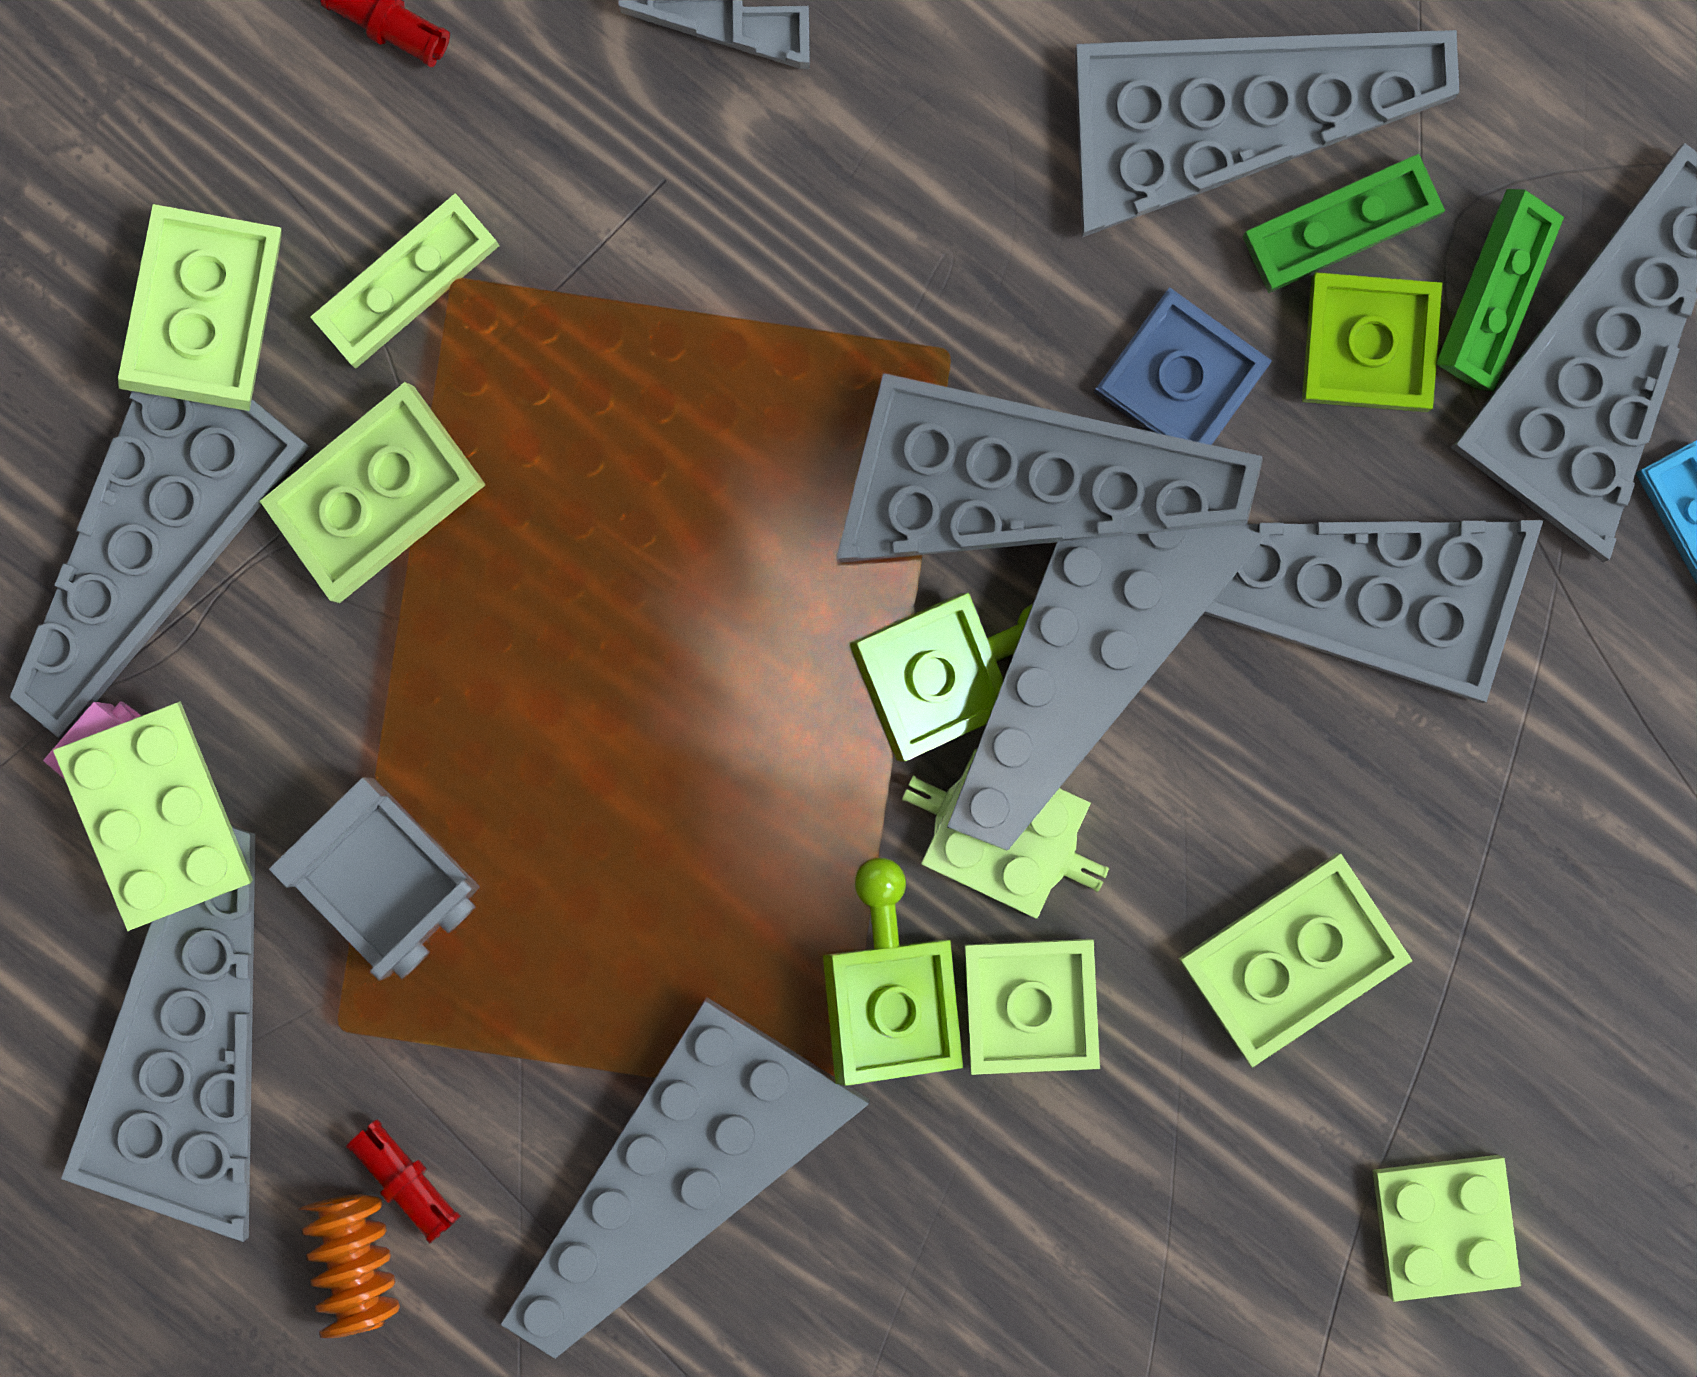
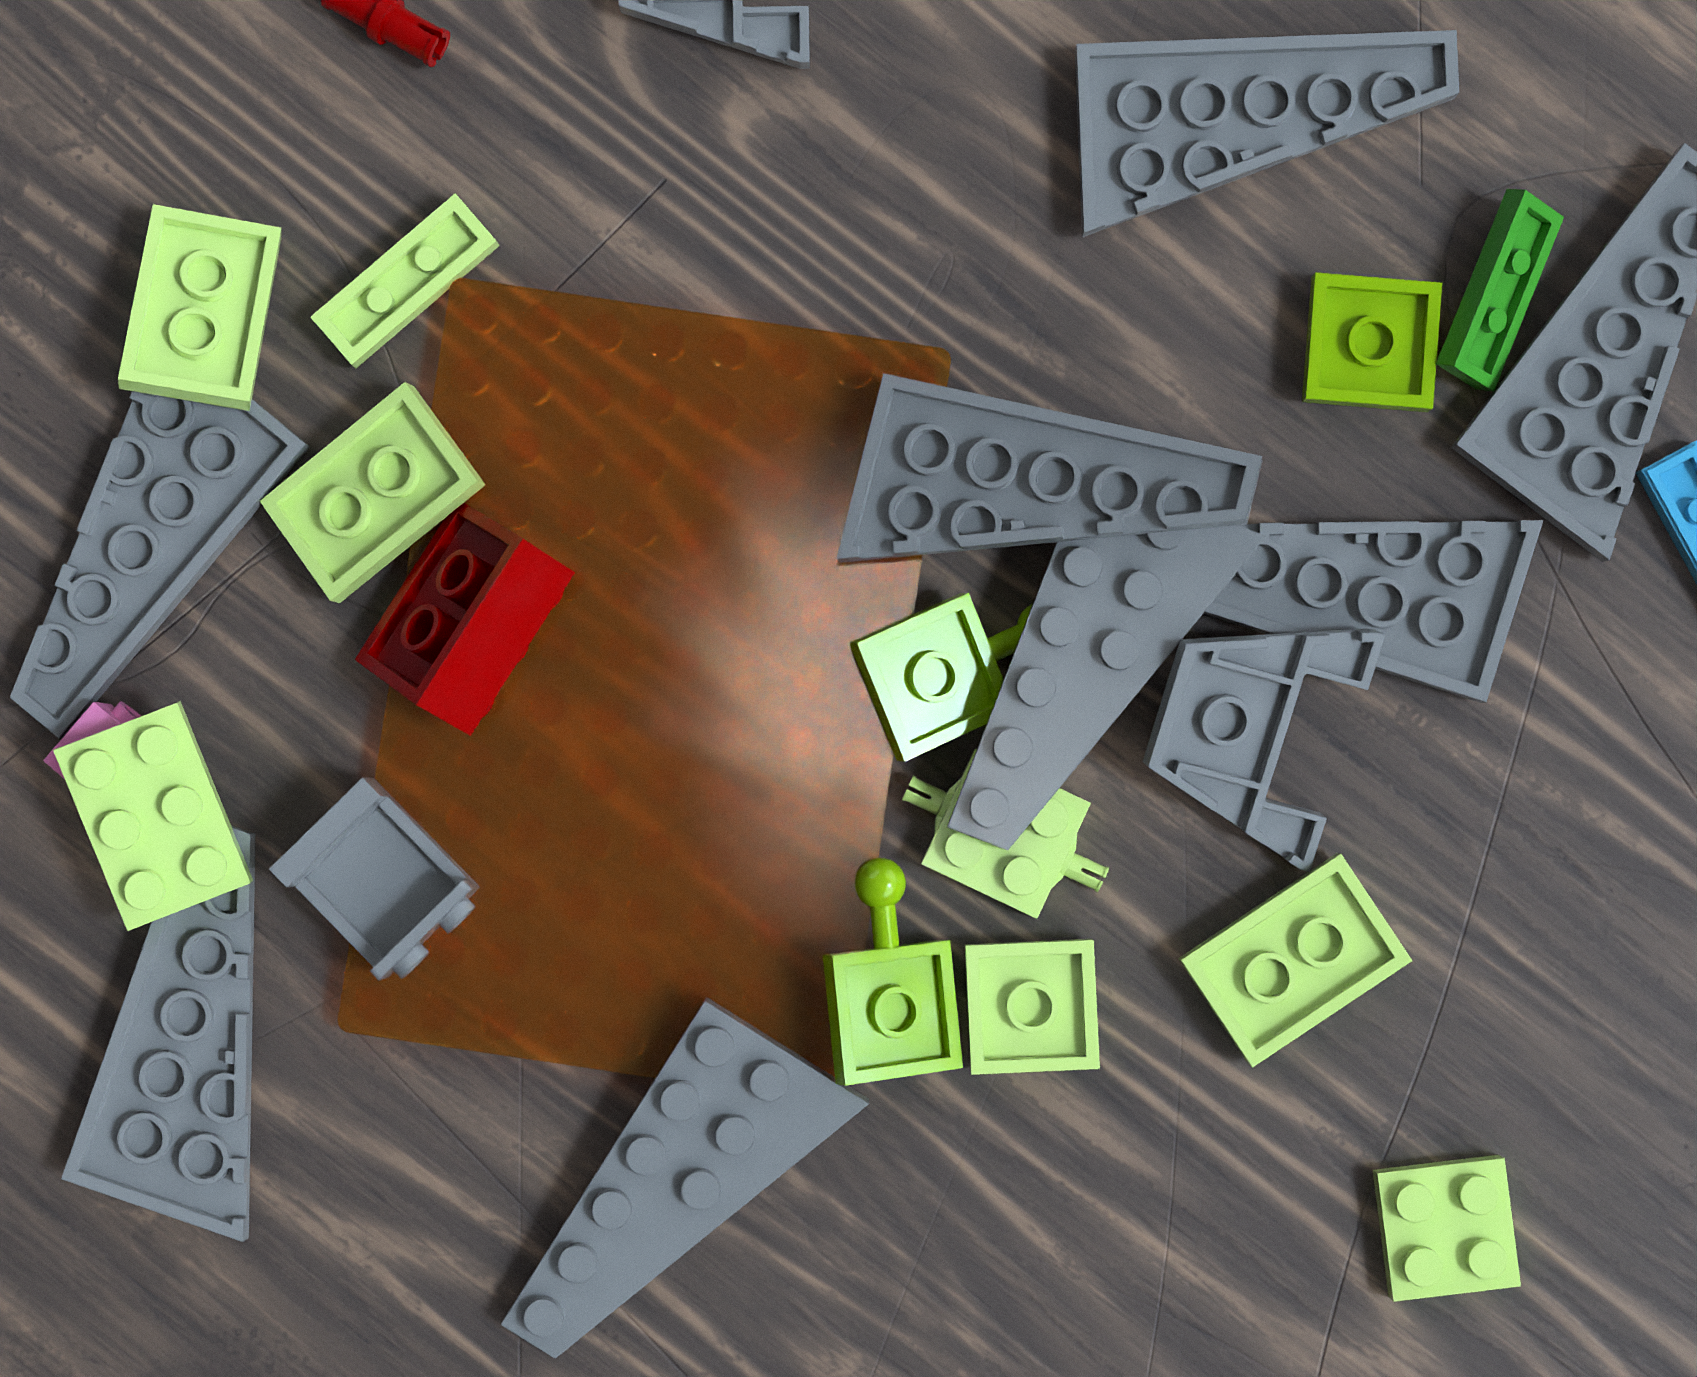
(351, 1264): orange piece -> none
(403, 1181): red pin -> none
(464, 617): none -> red slope
(1182, 372): sand blue tile -> none
(1229, 719): none -> light grey wing
(1343, 223): bright green plate -> none

